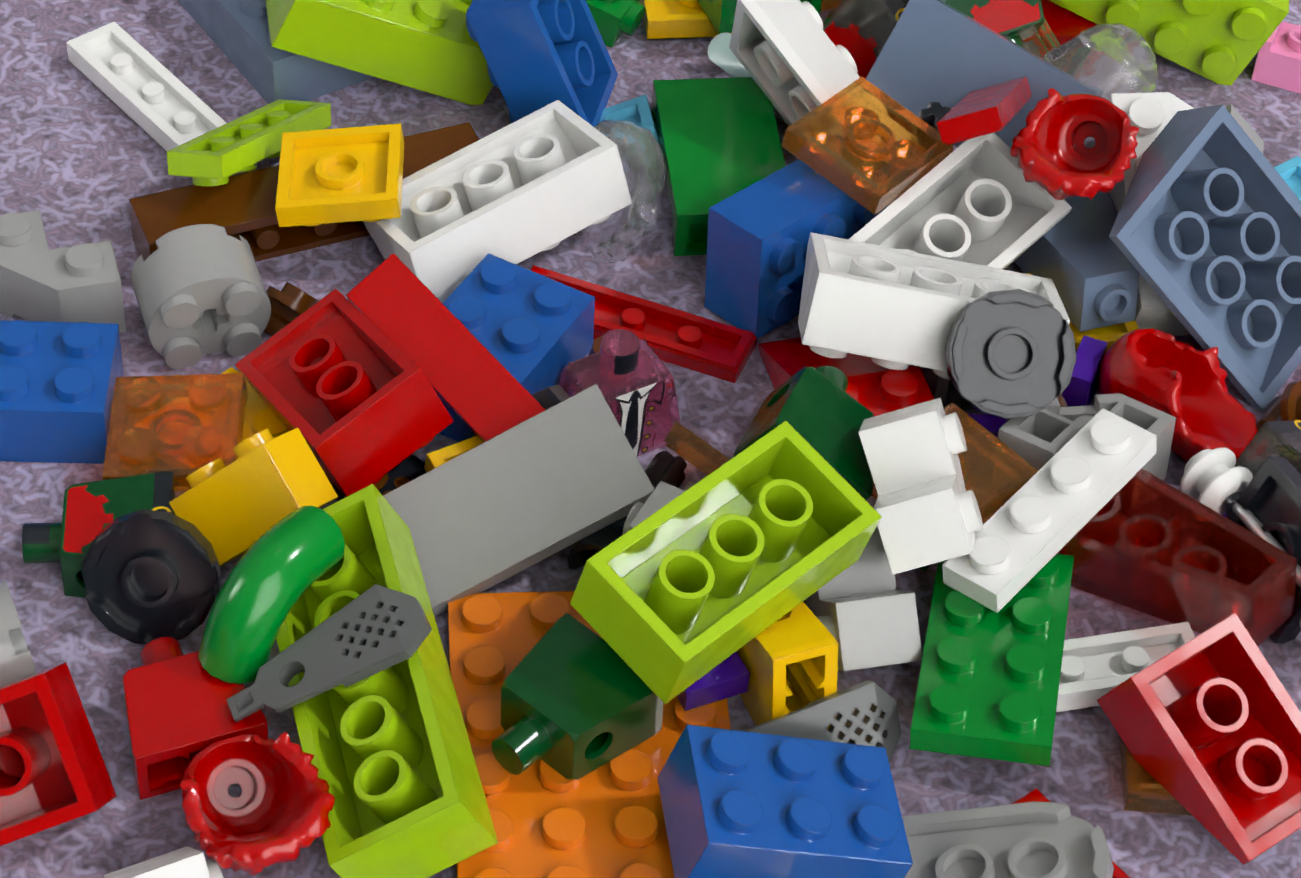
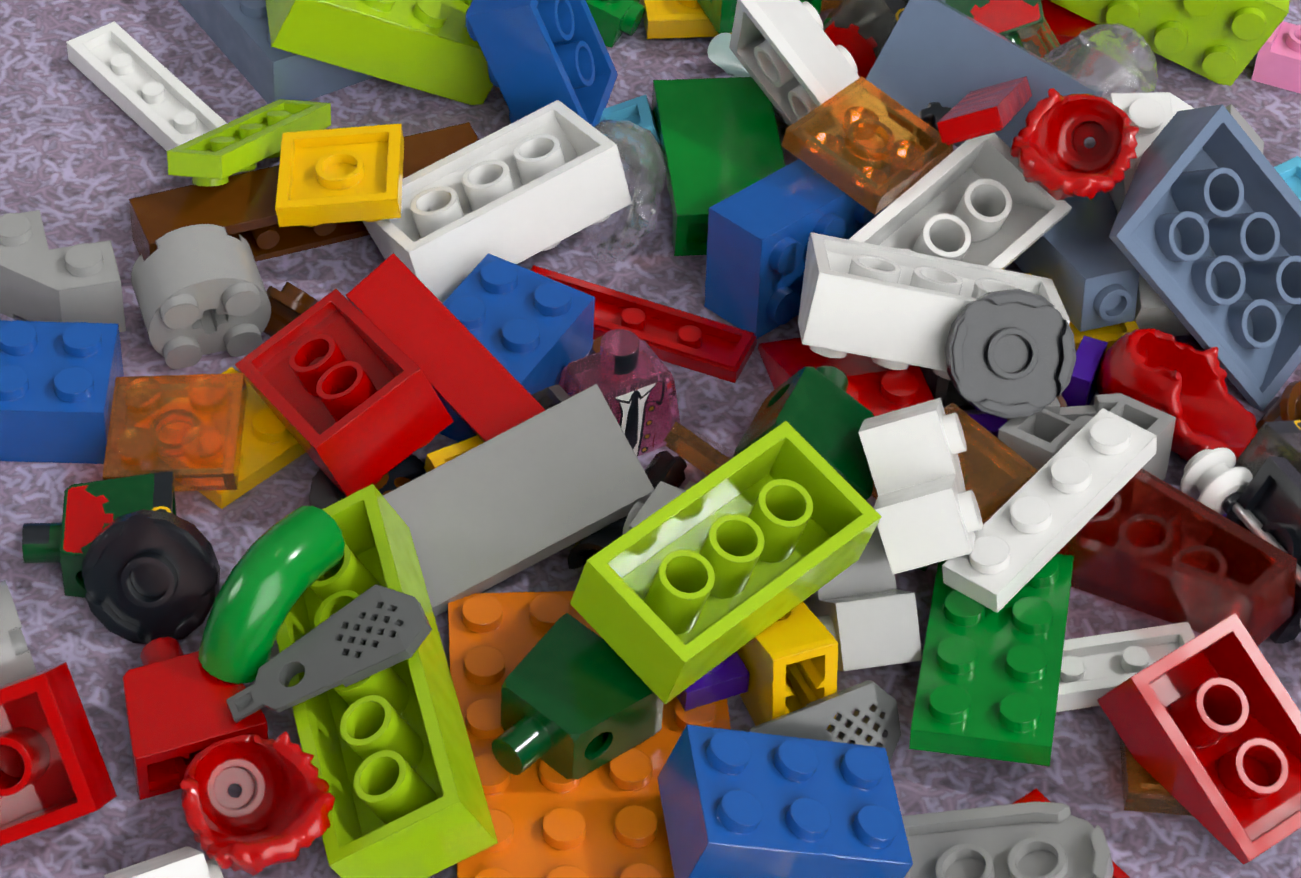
(254, 492): yellow brick -> none

